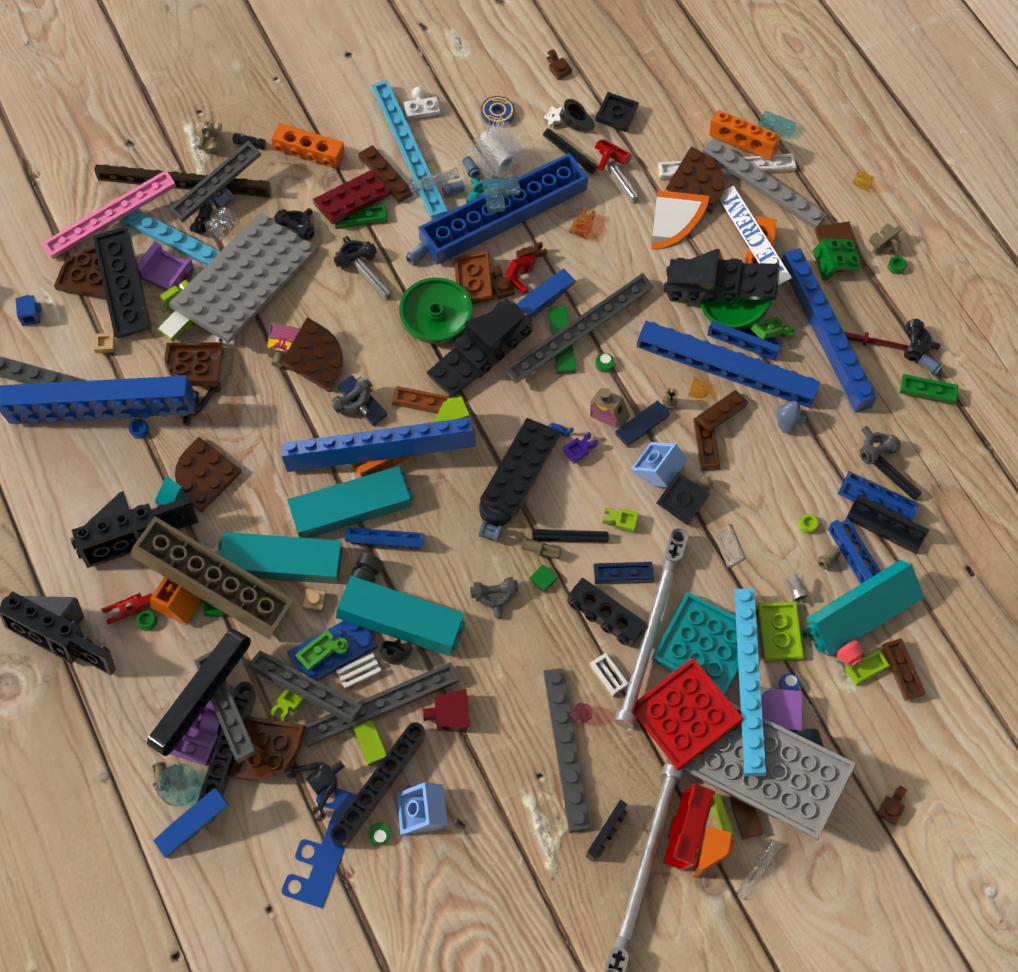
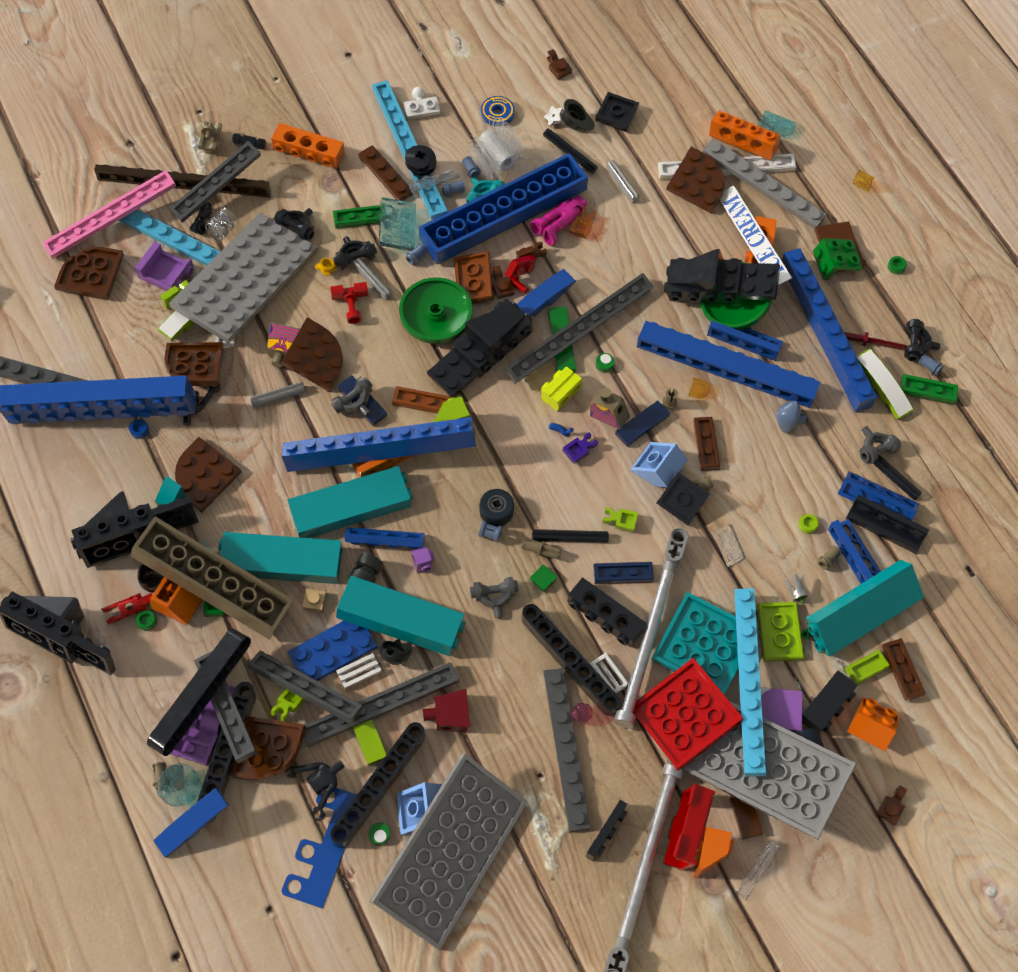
(28, 310): blue brick -> none
(104, 343): tan plate -> none
(122, 282): black plate -> none
(148, 578): none -> pearl dark grey hair
(222, 198): sand blue bush -> none
(278, 394): none -> light grey axle
(320, 649): bright green hinge -> none
(326, 266): none -> yellow plate
(350, 295): none -> red bar
(352, 196): dark red plate -> none
(397, 224): none -> clear light blue plate
(420, 160): none -> black piece
(423, 559): none -> medium lavender plate
(449, 851): none -> light grey plate
(496, 189): clear light blue plate -> none
(520, 467): black plate -> none
(561, 388): none -> neon yellow brick
(565, 212): none -> dark pink piece
(566, 650): none -> black beam
(608, 149): red plate -> none
(676, 216): sticker -> none
(720, 814): lime tile -> none
(721, 411): reddish brown plate -> none
(771, 328): bright green hinge -> none
(789, 682): blue tile -> none
(829, 702): none -> black brick
(851, 653): coral cone -> none
(874, 723): none -> orange slope
(884, 383): none -> white slope
(889, 242): dark tan hips -> none

